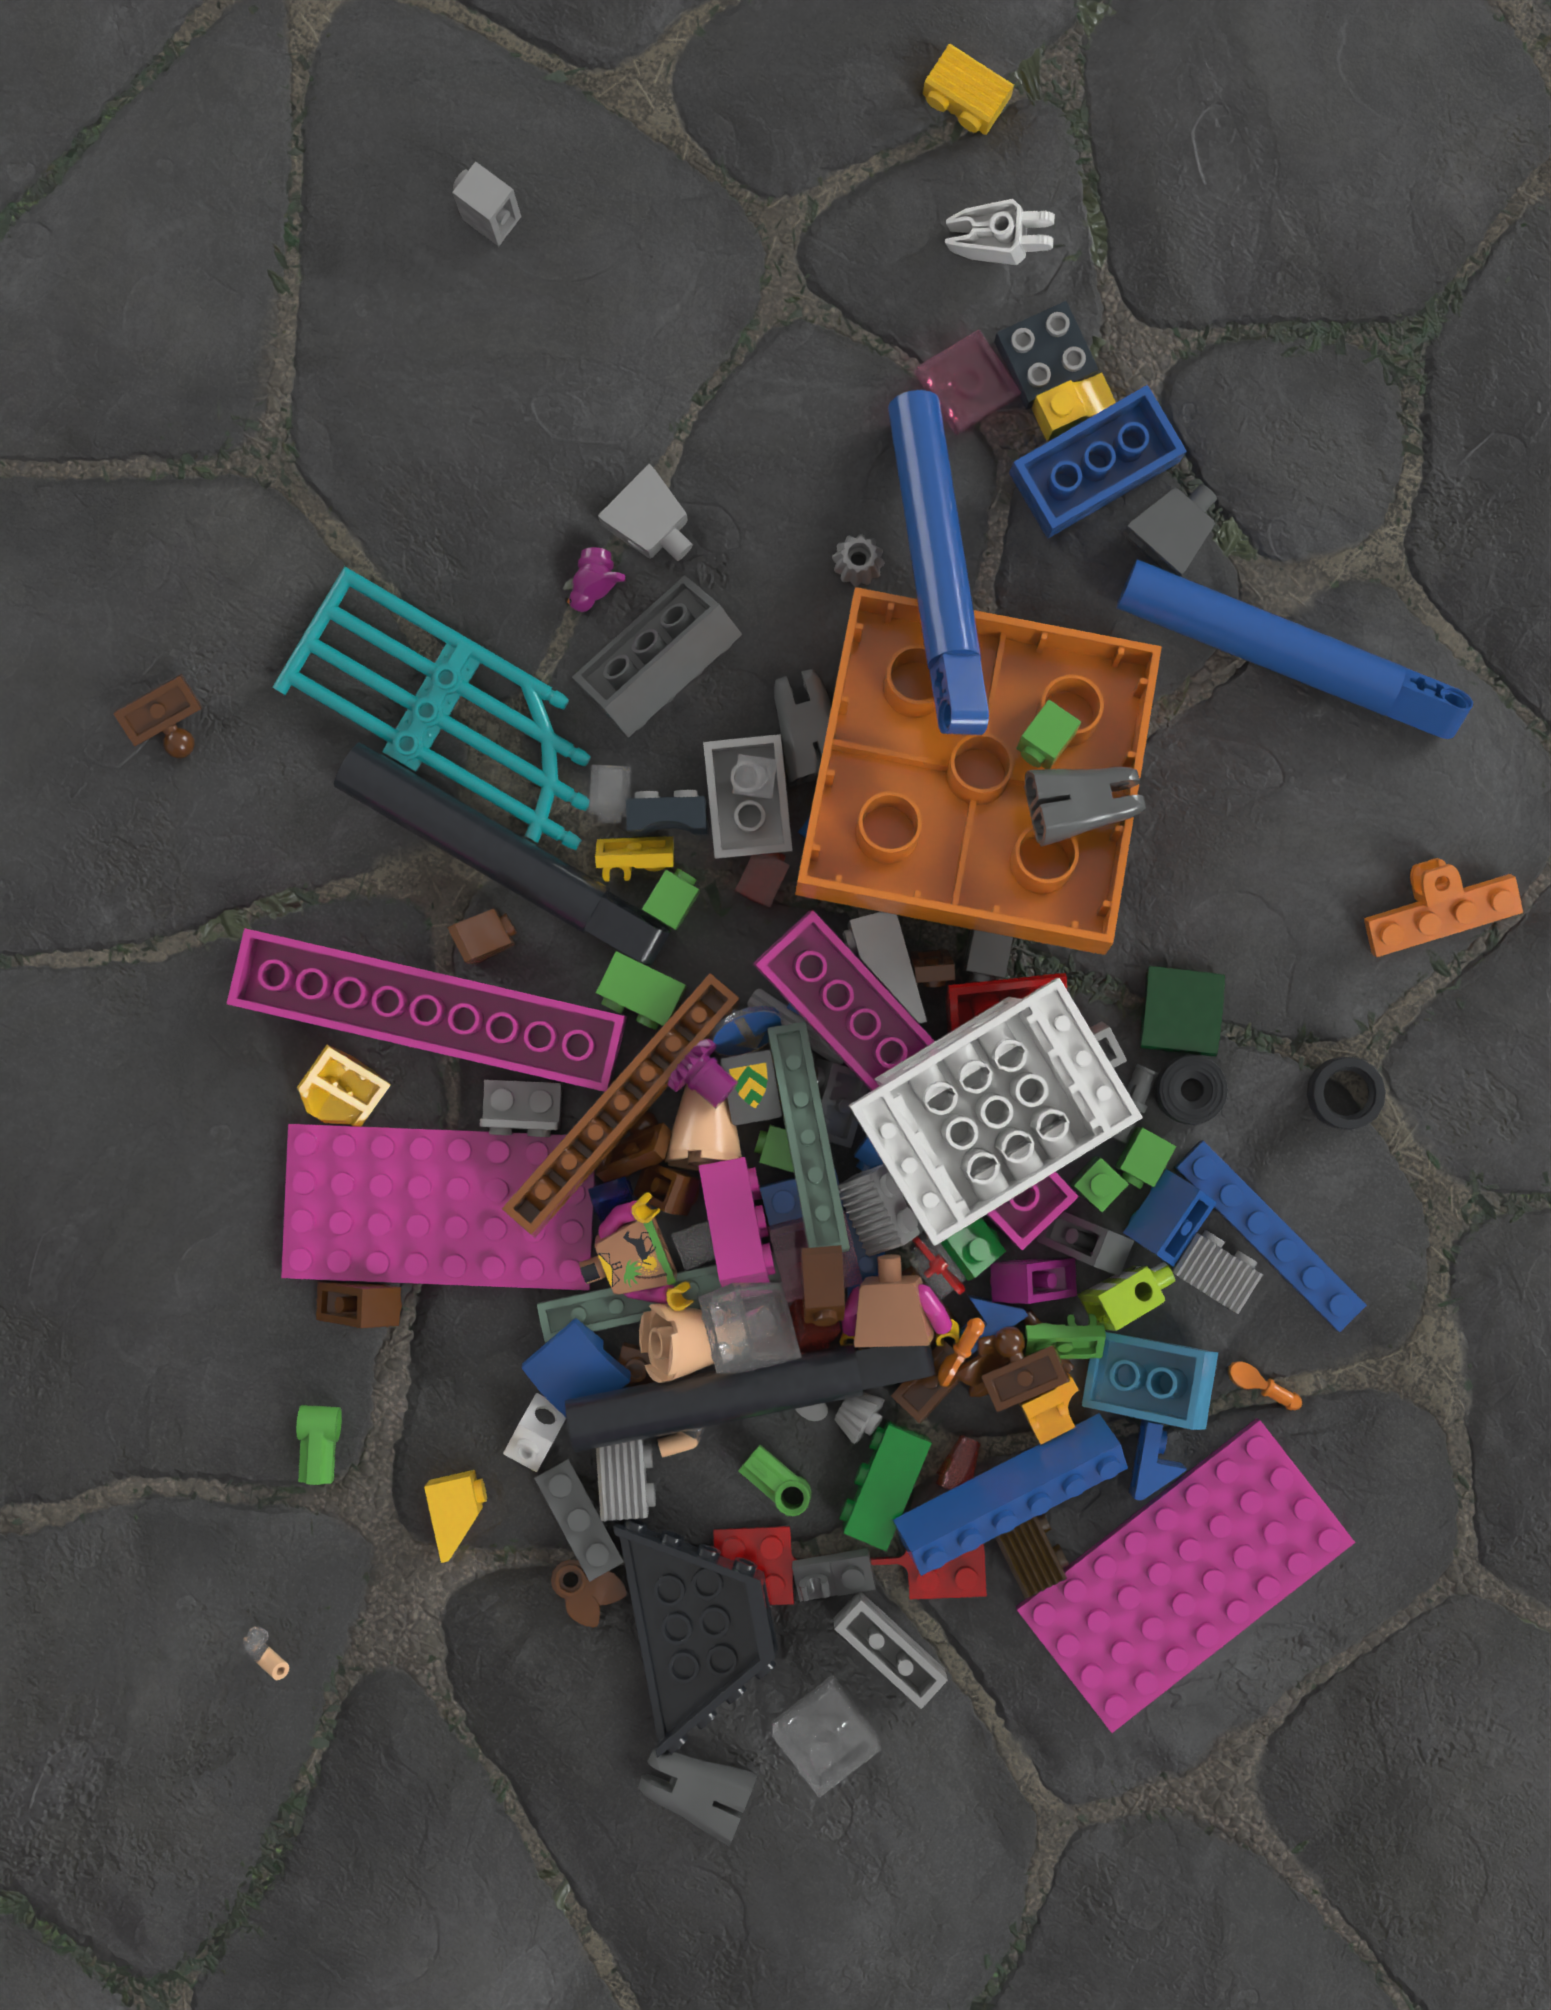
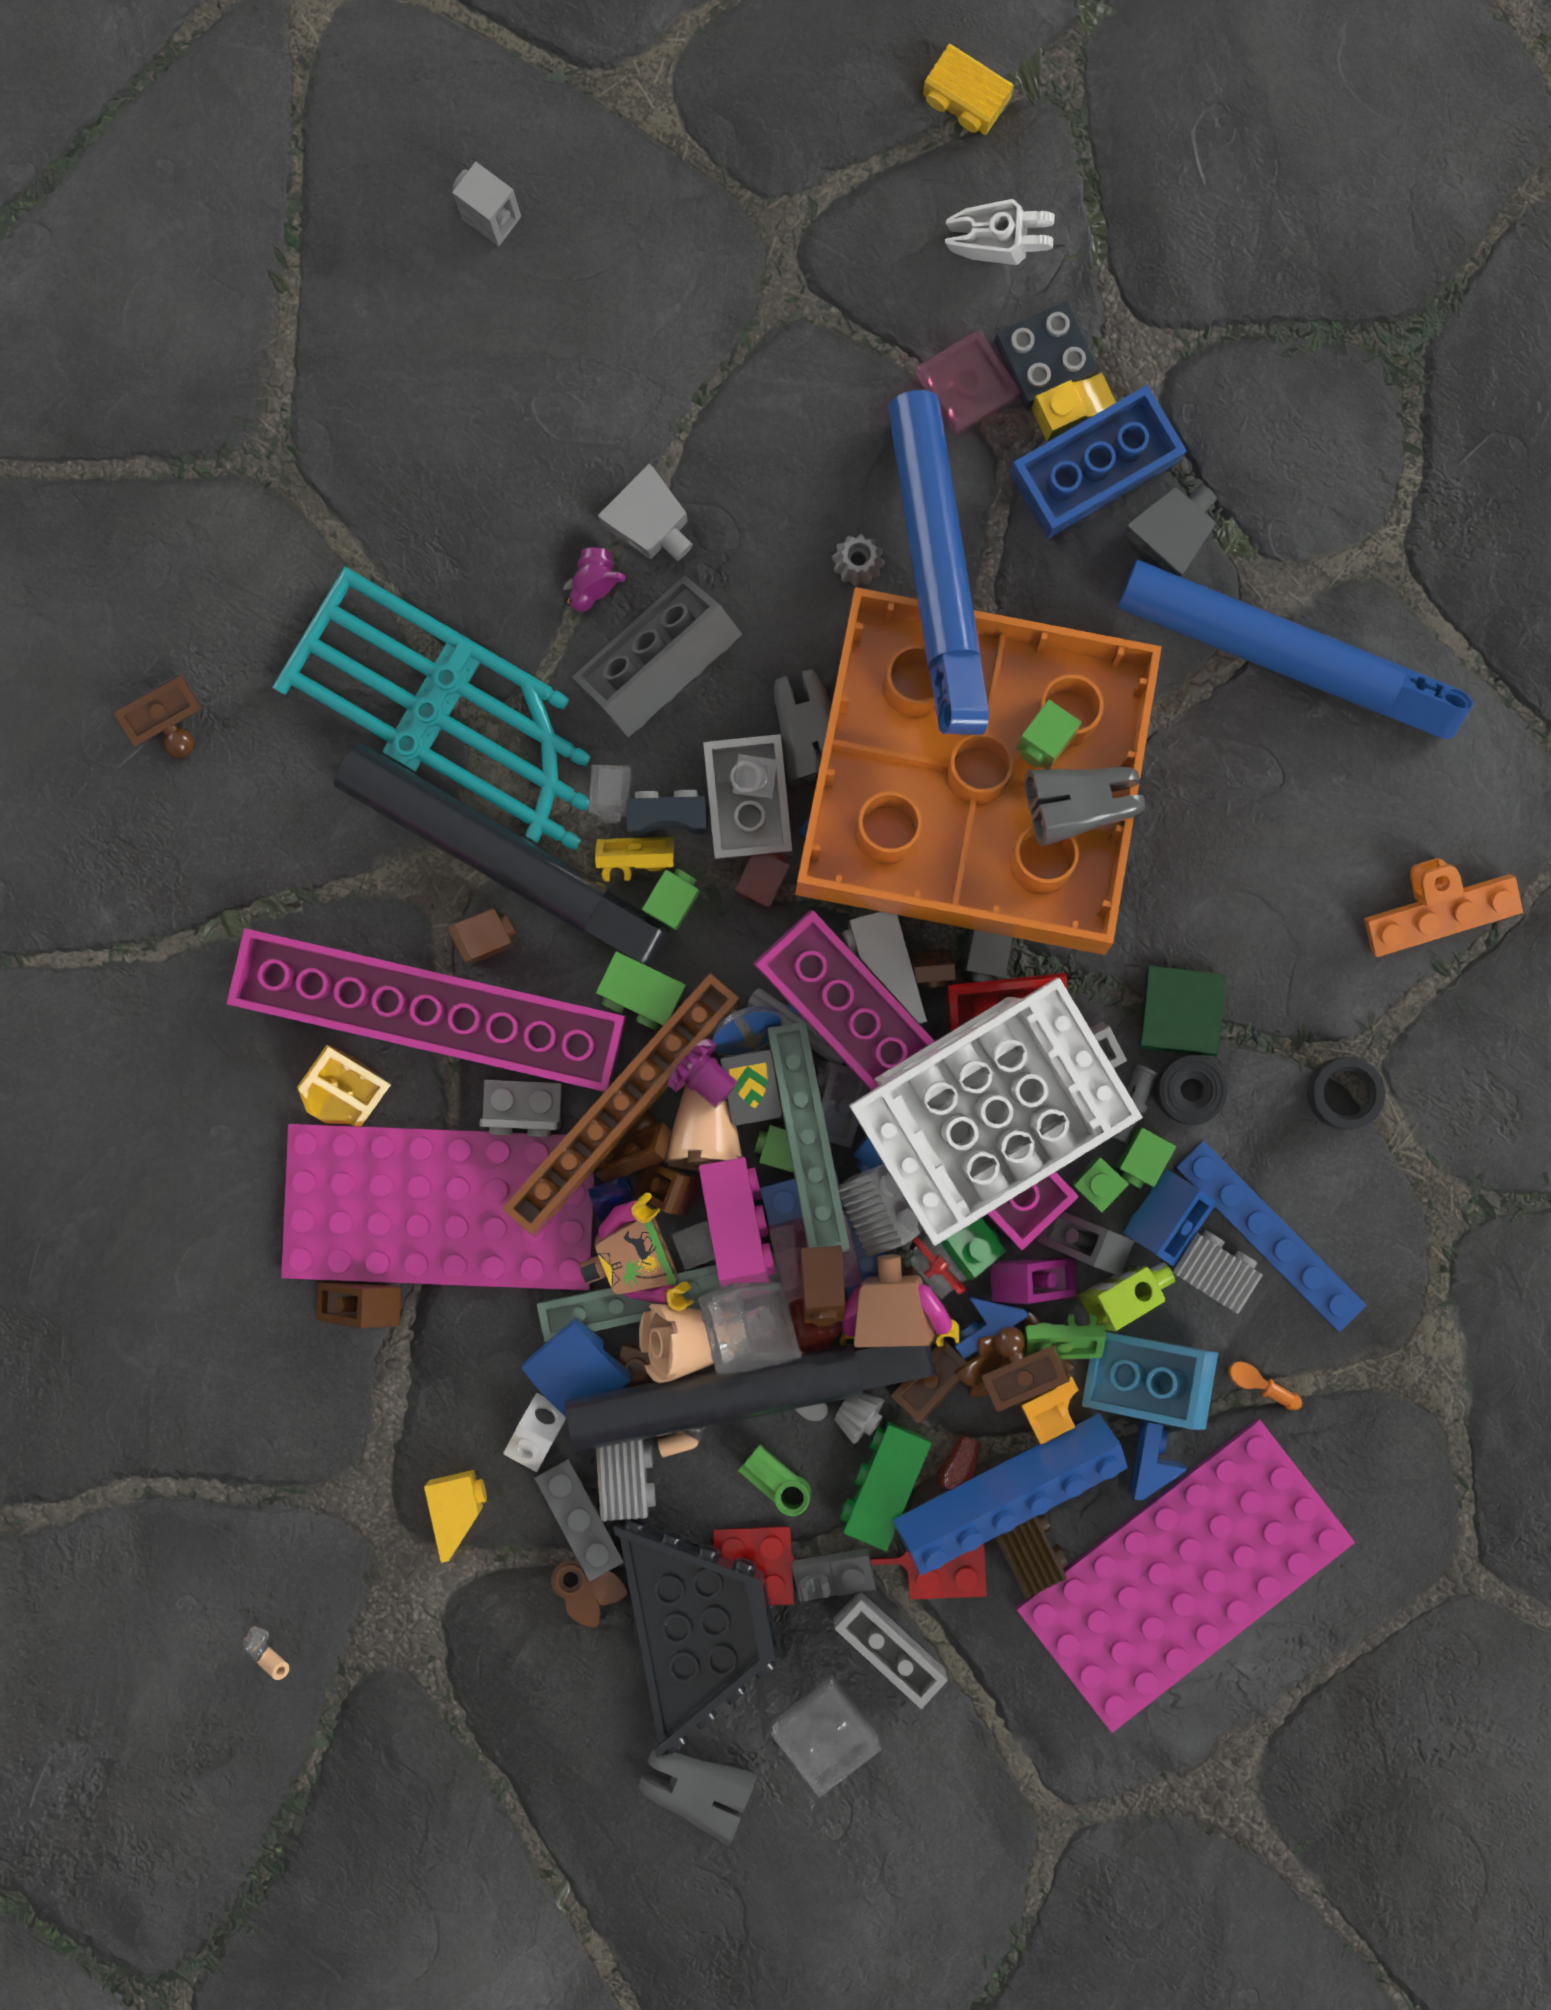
(319, 1431): bright green piece -> none
(962, 1350): orange piece -> none

